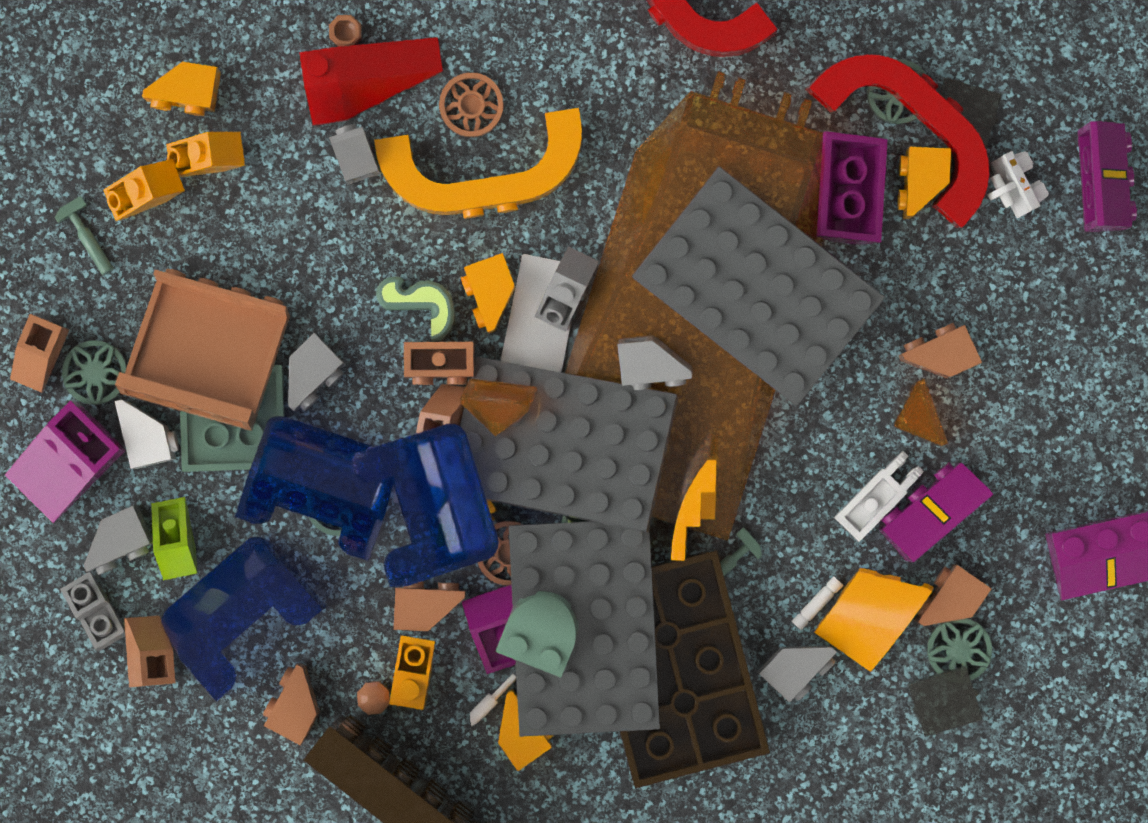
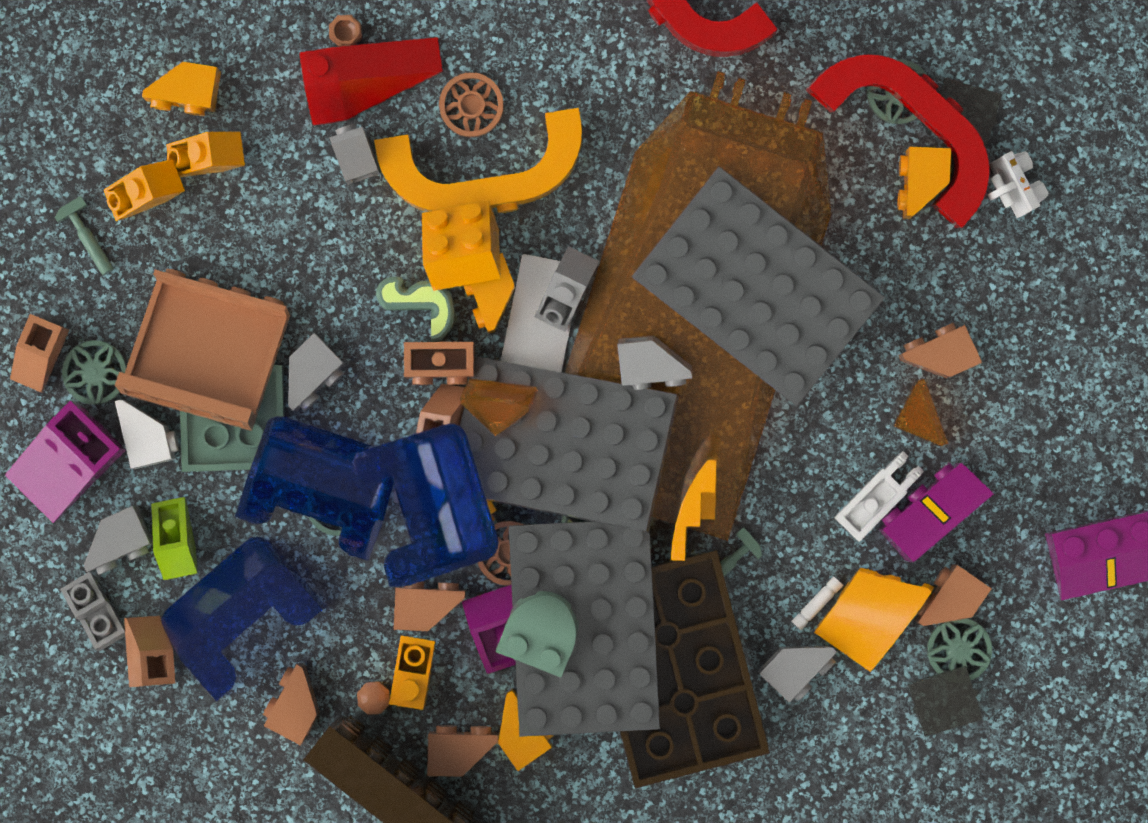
(457, 752): none -> nougat slope
(461, 245): none -> light orange brick
(489, 701): white piece -> none
(851, 188): magenta slope -> none
(1106, 176): magenta slope -> none

